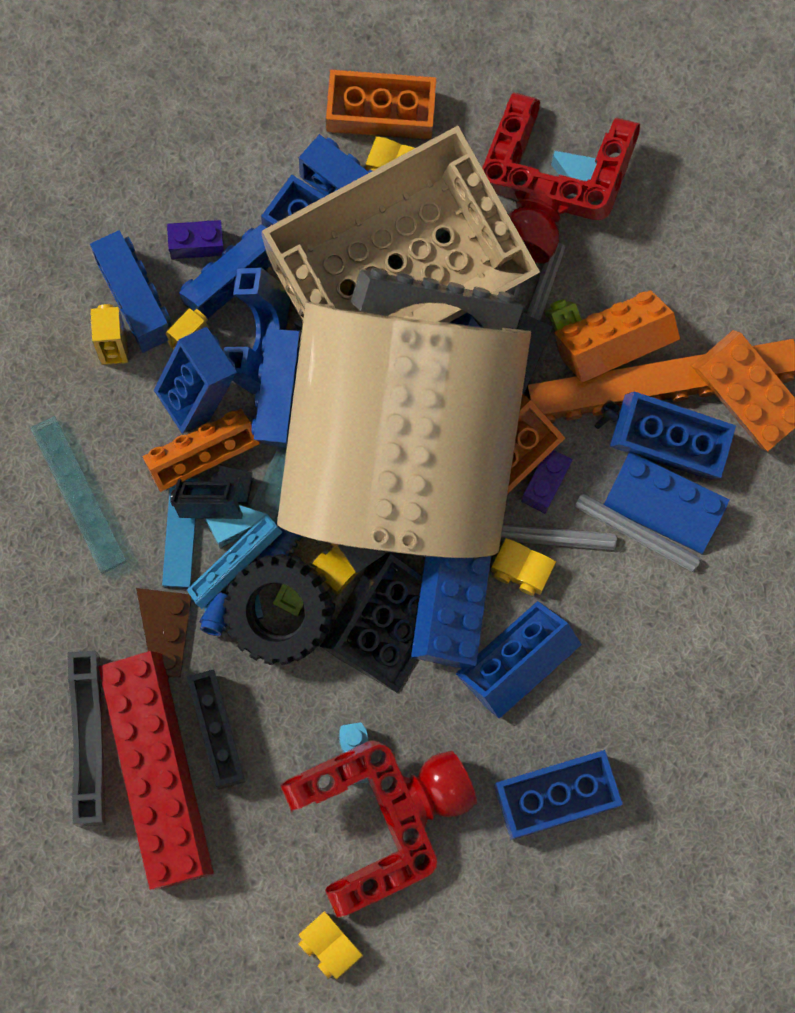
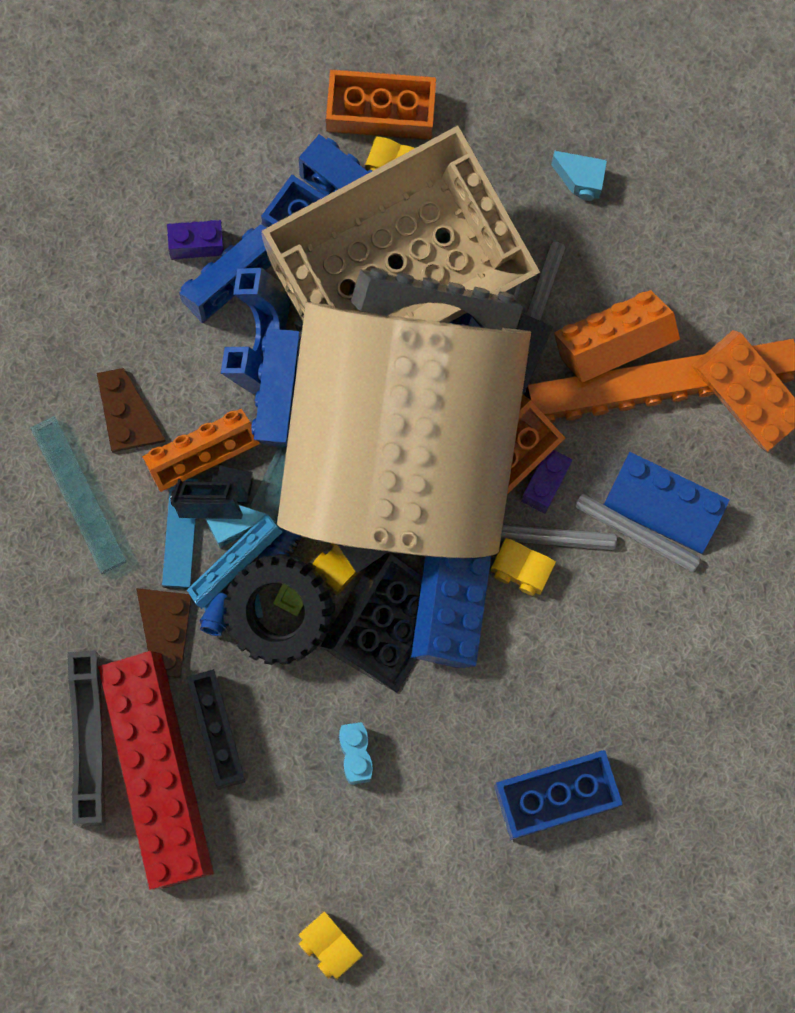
(109, 334): yellow brick -> none
(125, 413): none -> reddish brown wing
(132, 290): blue brick -> none
(188, 323): yellow brick -> none
(195, 379): blue brick -> none
(408, 803): red piece -> none
(519, 659): blue slope -> none
(544, 195): red piece -> none
(563, 313): lime bracket -> none
(609, 411): black hand -> none
(673, 436): blue brick -> none

